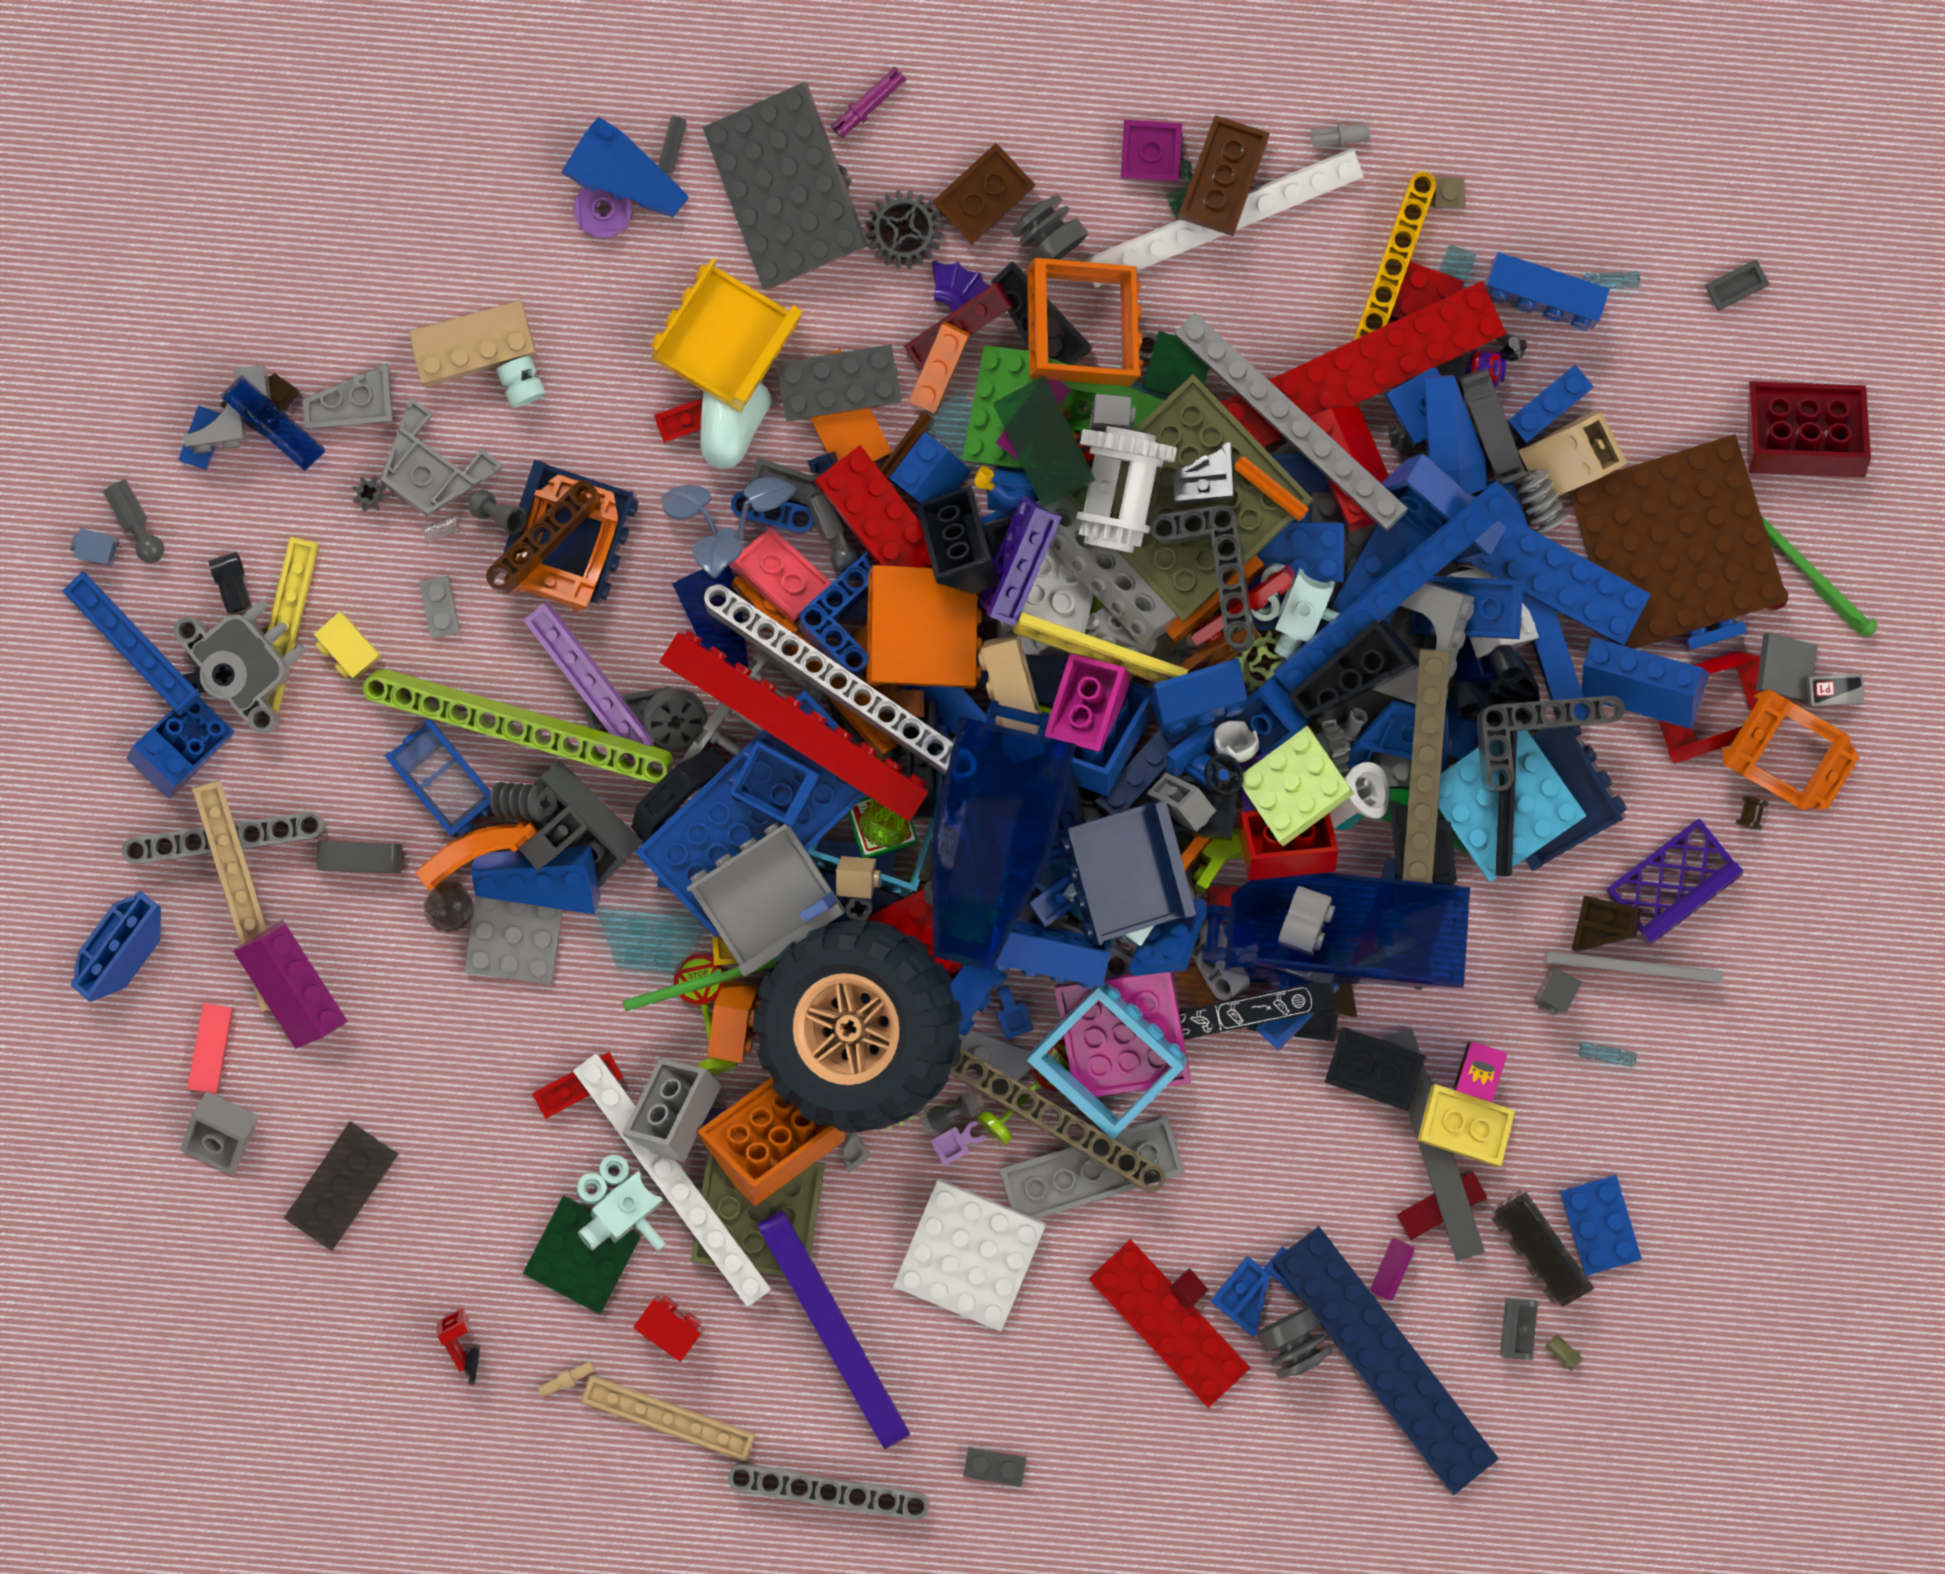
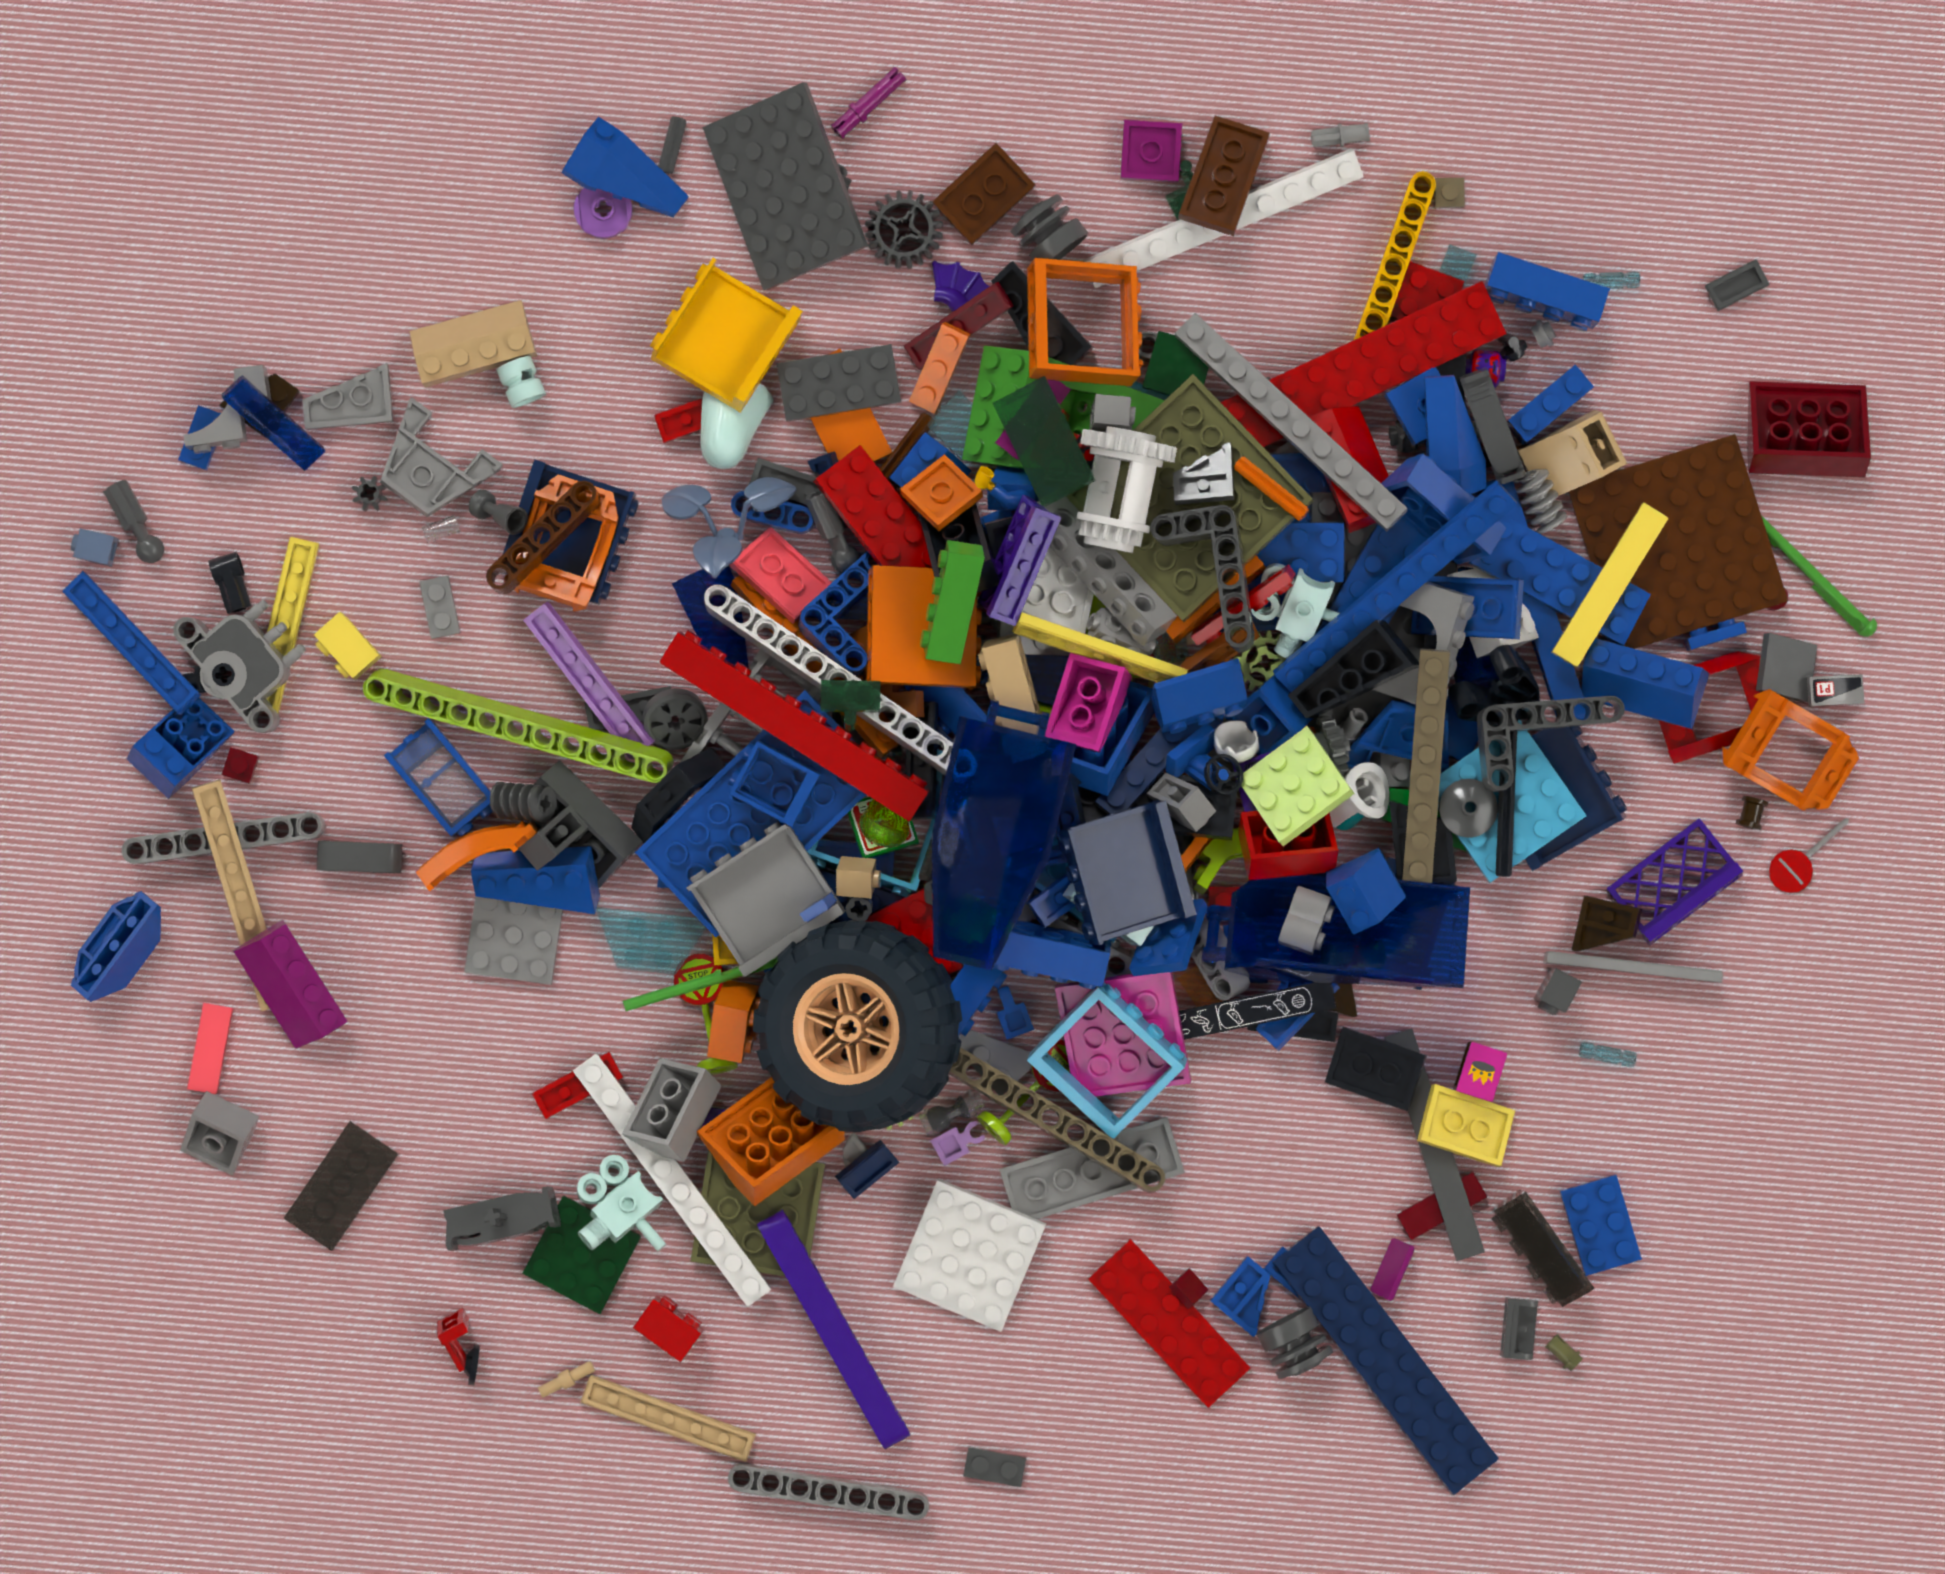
(240, 765): none -> dark red plate
(448, 907): clear smoke hair -> none
(501, 1218): none -> dark grey piece
(850, 698): none -> clear green plate
(867, 1169): none -> dark blue tile
(941, 492): none -> orange plate
(953, 601): none -> bright green brick
(1364, 890): none -> blue slope
(1453, 810): none -> dark grey dish
(1543, 333): none -> light grey plate
(1609, 585): none -> light yellow tile
(1792, 869): none -> red piece

